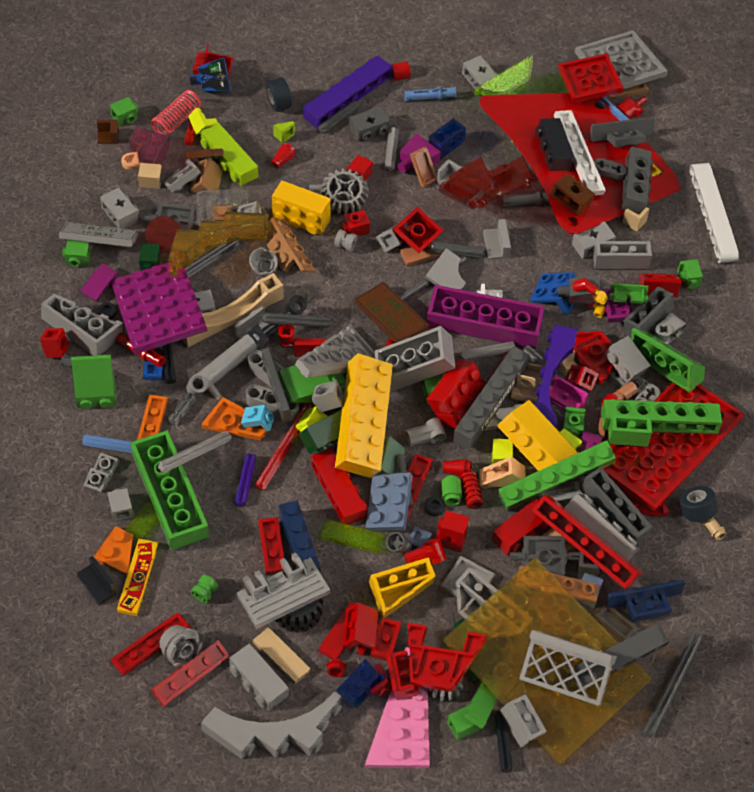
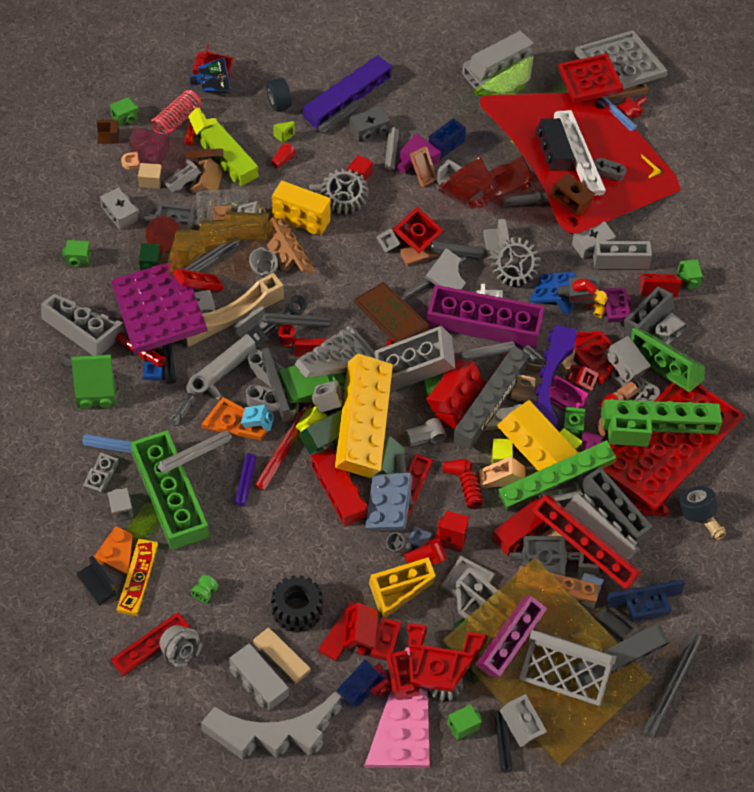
(54, 342): red brick -> none
(99, 234): light grey tile -> none
(99, 282): magenta slope -> none
(107, 309): black tile -> none
(153, 416): orange tile -> none
(190, 673): red tile -> none
(198, 280): none -> red tile
(271, 545): red plate -> none
(281, 594): light grey hinge -> none
(297, 532): dark blue brick -> none
(336, 667): red plate -> none
(345, 240): light grey wheel -> none
(352, 536): clear neon green tile -> none
(356, 223): red brick -> none
(401, 71): red brick -> none
(427, 94): medium blue pin -> none
(434, 506): black tile -> none
(451, 490): bright green brick -> none
(480, 706): bright green tile -> none
(500, 268): none -> light grey gear
(501, 56): none -> light grey wedge
(511, 636): none -> magenta brick
(623, 132): dark grey bracket -> none
(634, 220): tan panel -> none
(636, 180): dark grey brick -> none
(636, 293): bright green hinge -> none
(714, 211): white beam -> none

